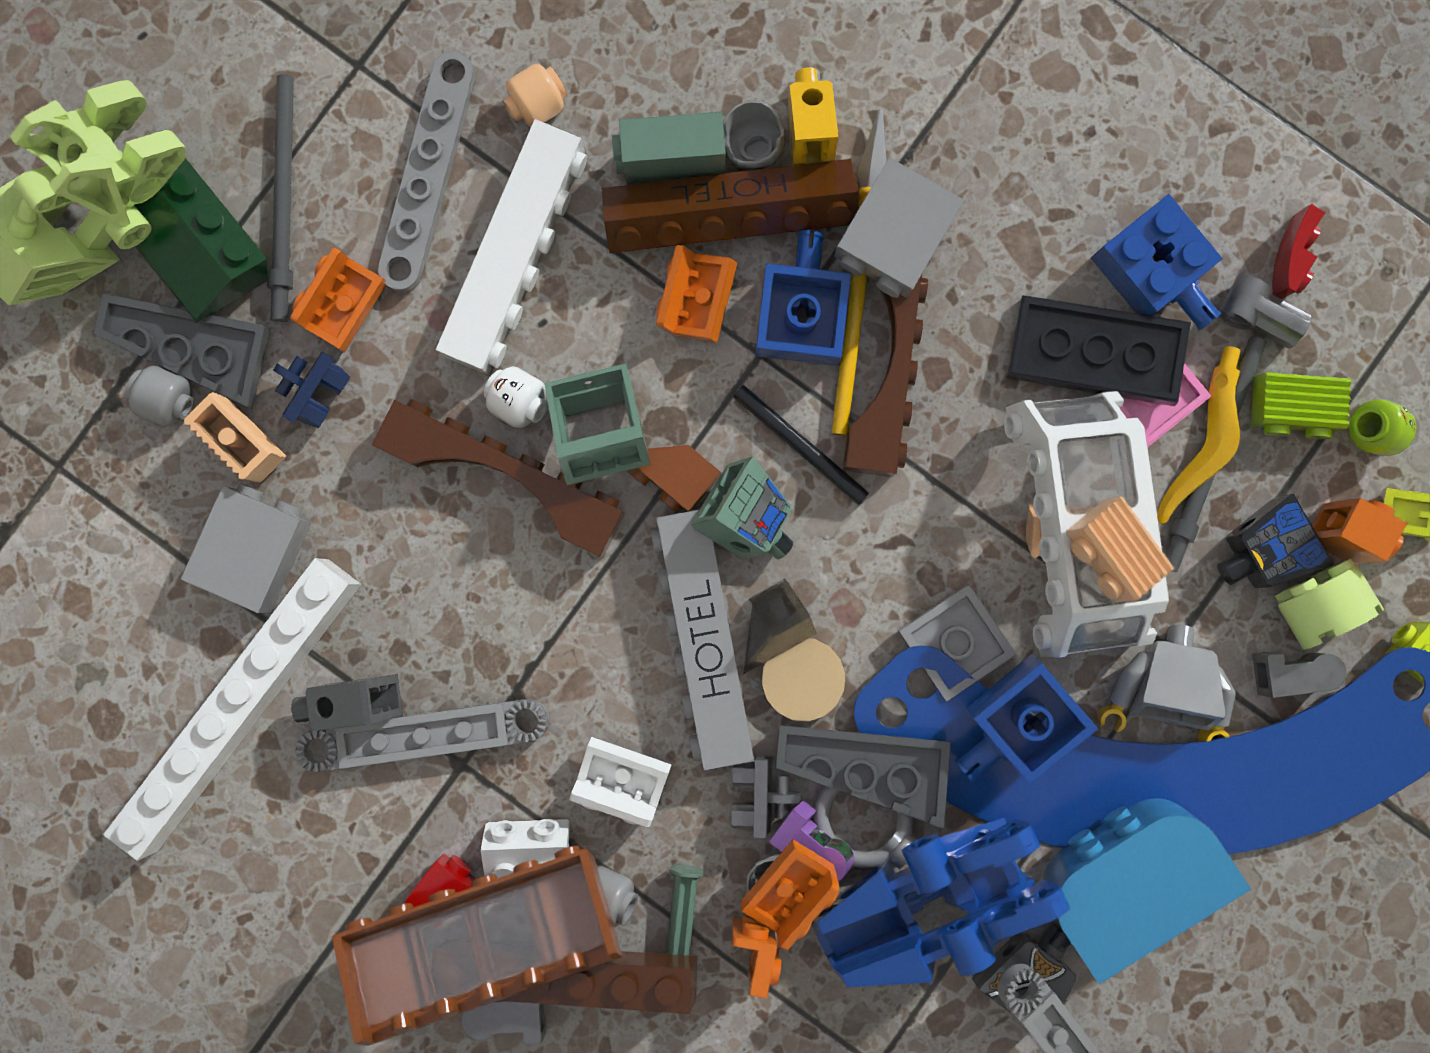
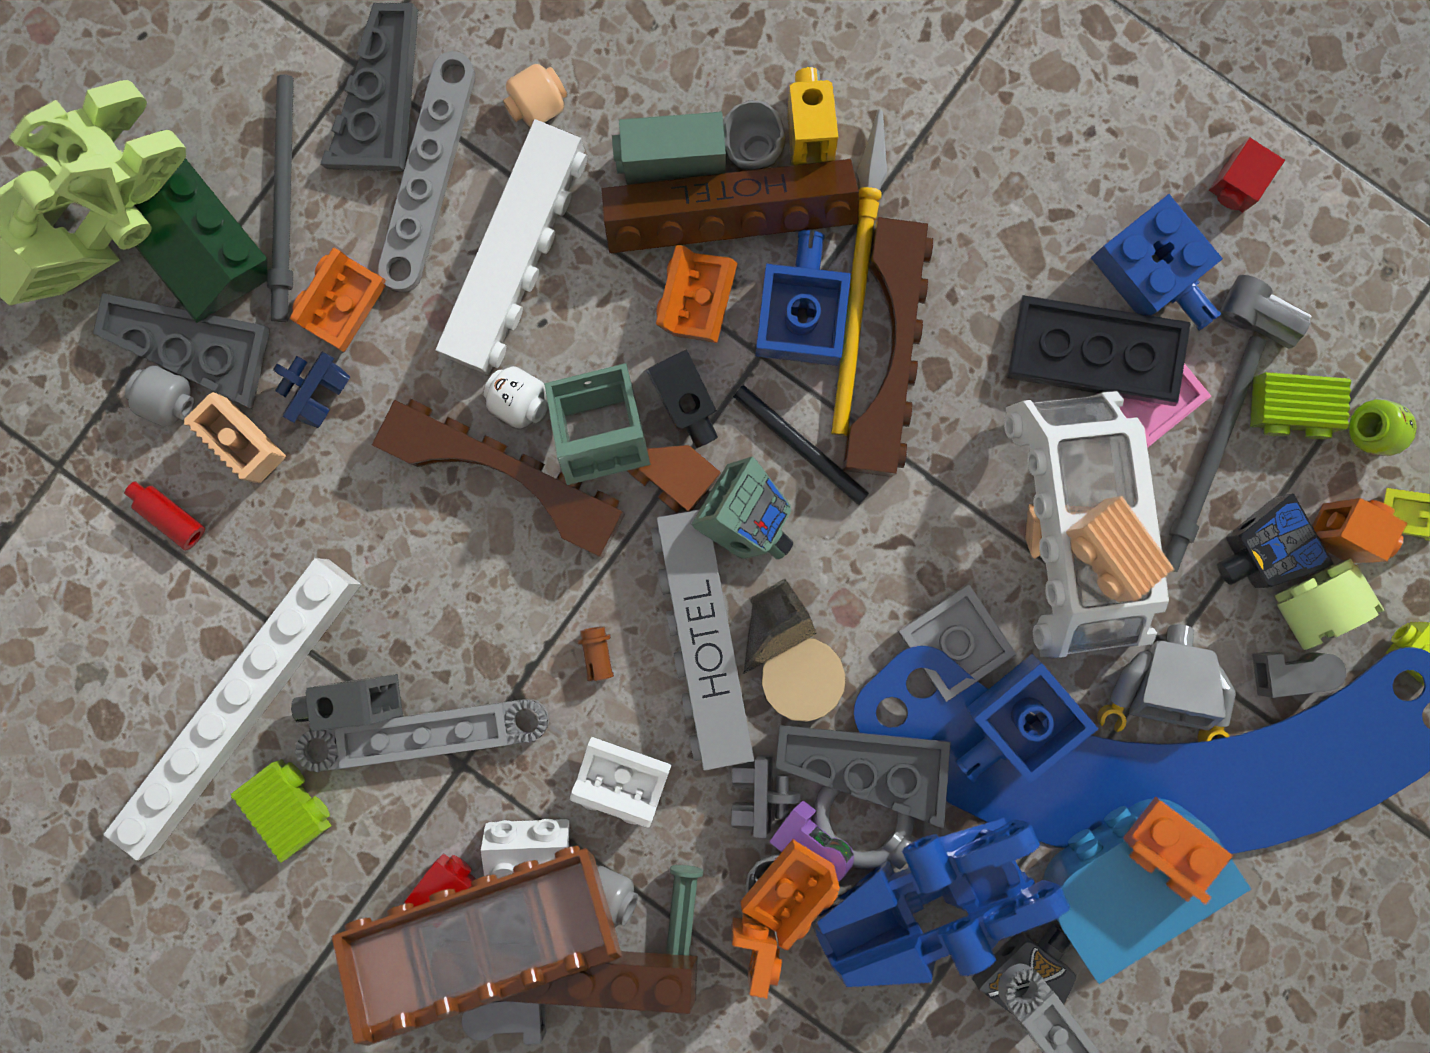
(165, 515): none -> red cylinder
(247, 548): light grey brick -> none
(282, 809): none -> lime brick
(378, 101): none -> dark grey wing
(596, 653): none -> dark orange pin
(673, 380): none -> black torso
(897, 229): light grey brick -> none
(1176, 848): none -> orange bracket
(1221, 437): yellow piece -> none
(1246, 175): none -> red brick
(1293, 259): red slope -> none

